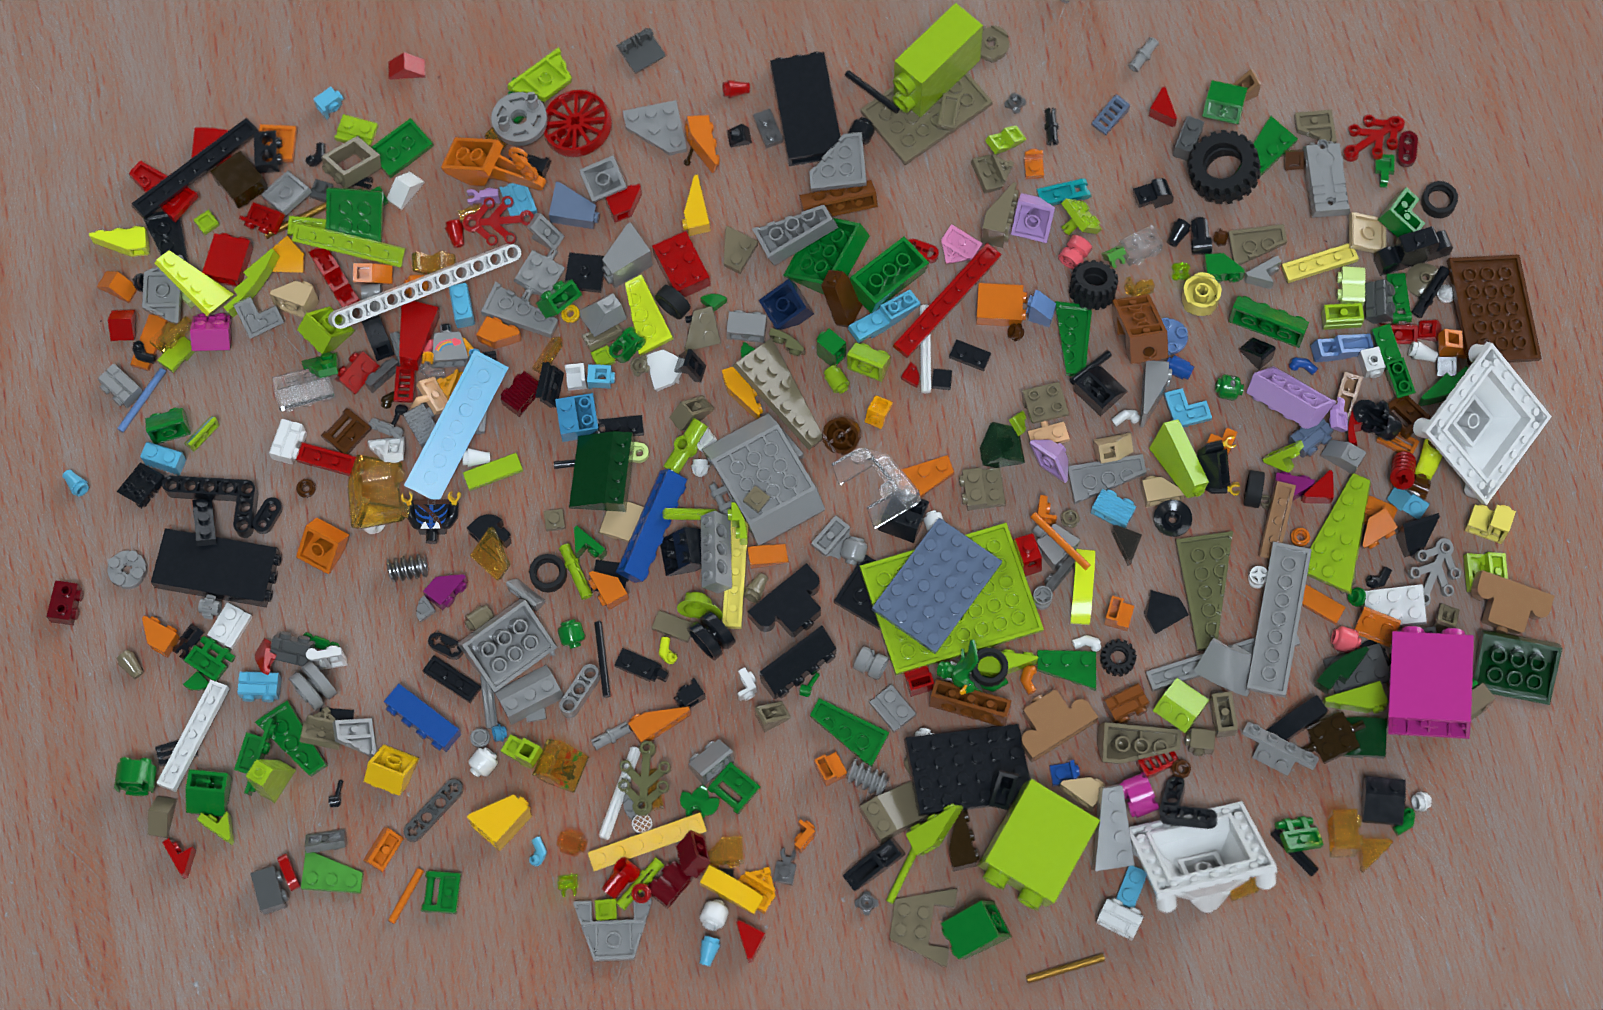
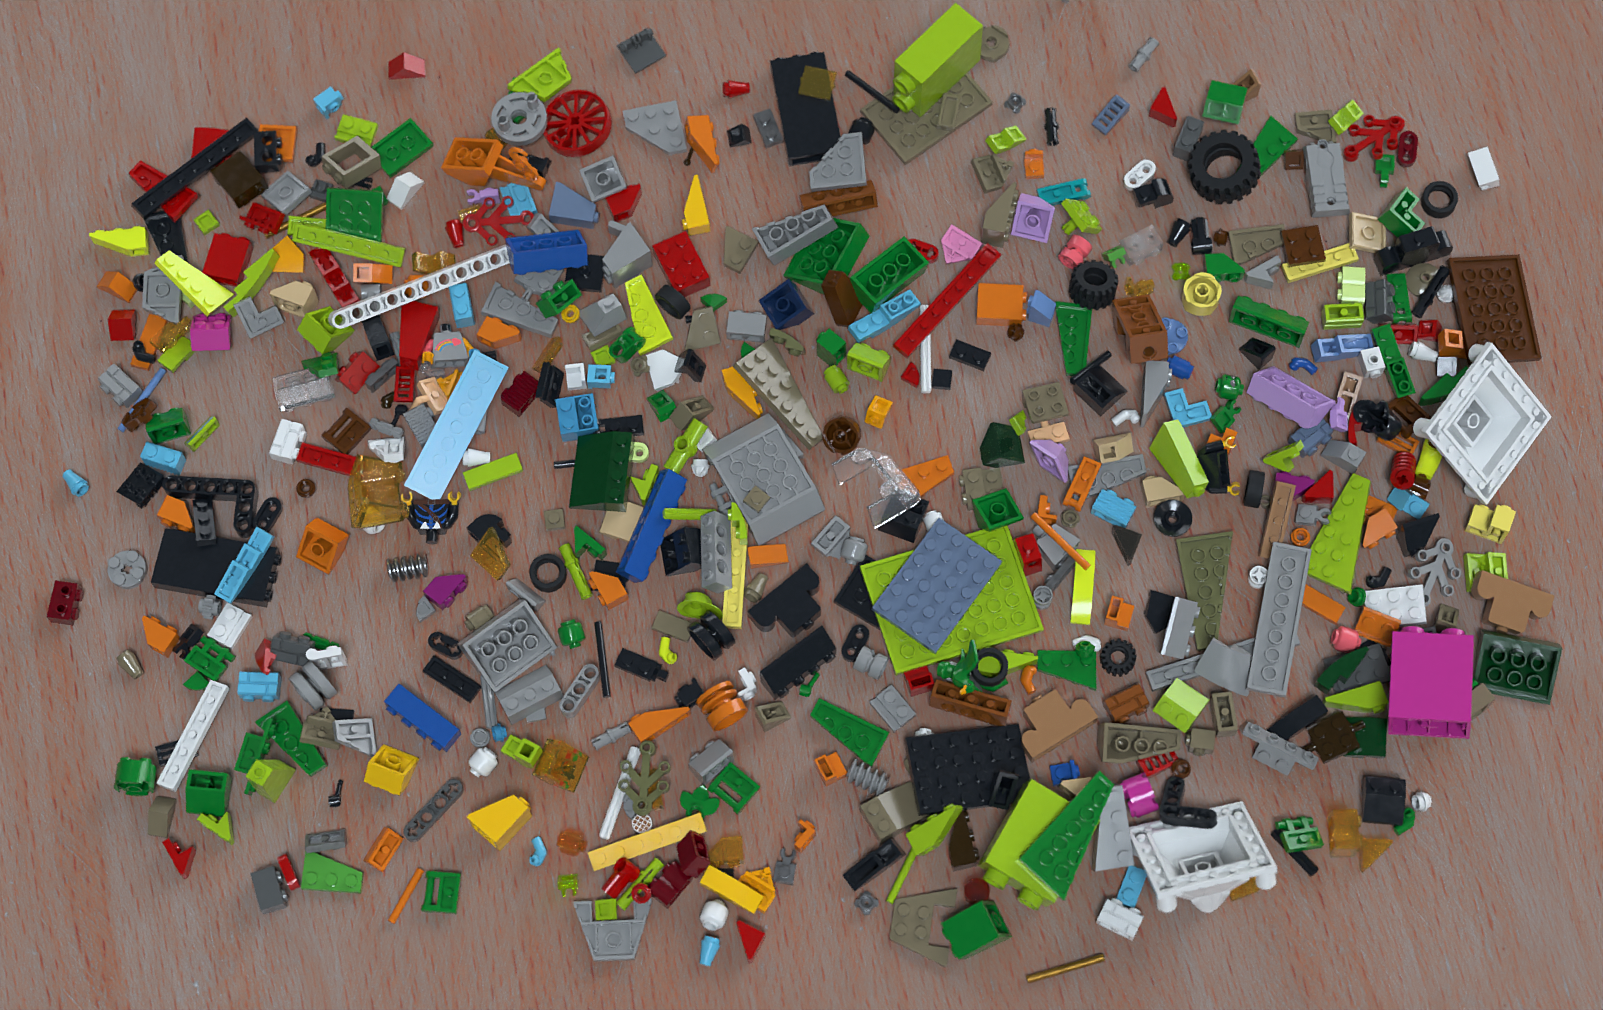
(140, 414): none -> reddish brown plate
(176, 514): none -> orange slope
(244, 565): none -> medium azure slope
(546, 252): none -> blue slope
(615, 228): none -> light grey tile
(642, 487): none -> lime slope
(661, 405): none -> green slope
(721, 706): none -> orange wheel
(817, 82): none -> clear yellow piece
(855, 644): none -> black plate
(975, 885): none -> clear red head
(996, 510): none -> green slope
(1063, 843): none -> green wing
(1082, 483): none -> orange plate
(1084, 649): none -> green plate
(1137, 175): none -> white plate
(1180, 628): none -> light grey slope
(1223, 417): none -> green plate
(1303, 246): none -> reddish brown plate
(1310, 514): none -> light grey plate
(1345, 117): none -> lime slope
(1484, 168): none -> white hinge

